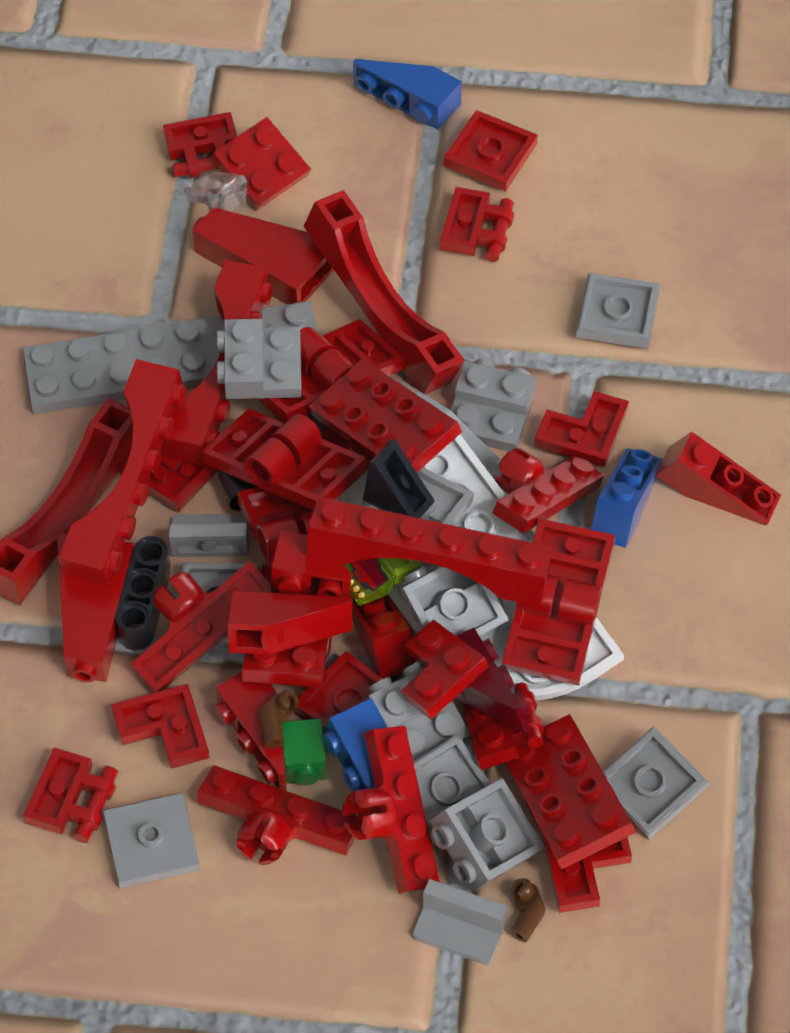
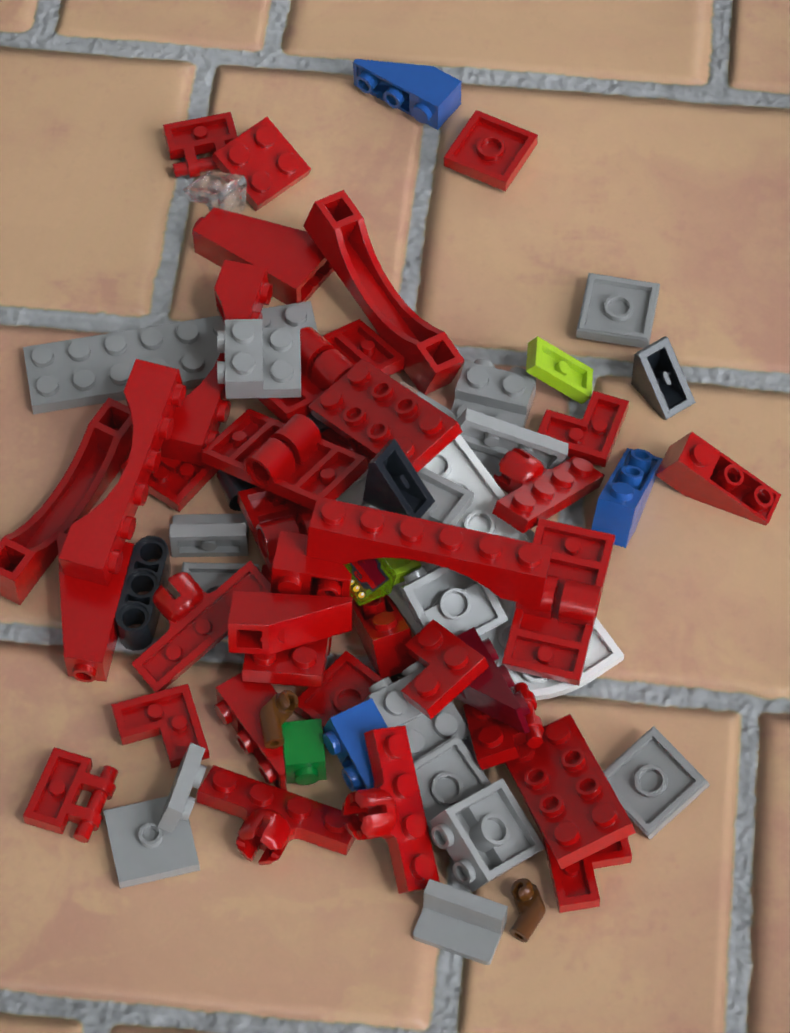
(188, 775): none -> light grey plate
(465, 223): red plate -> none
(499, 437): none -> light grey plate
(559, 370): none -> lime plate
(661, 379): none -> black slope

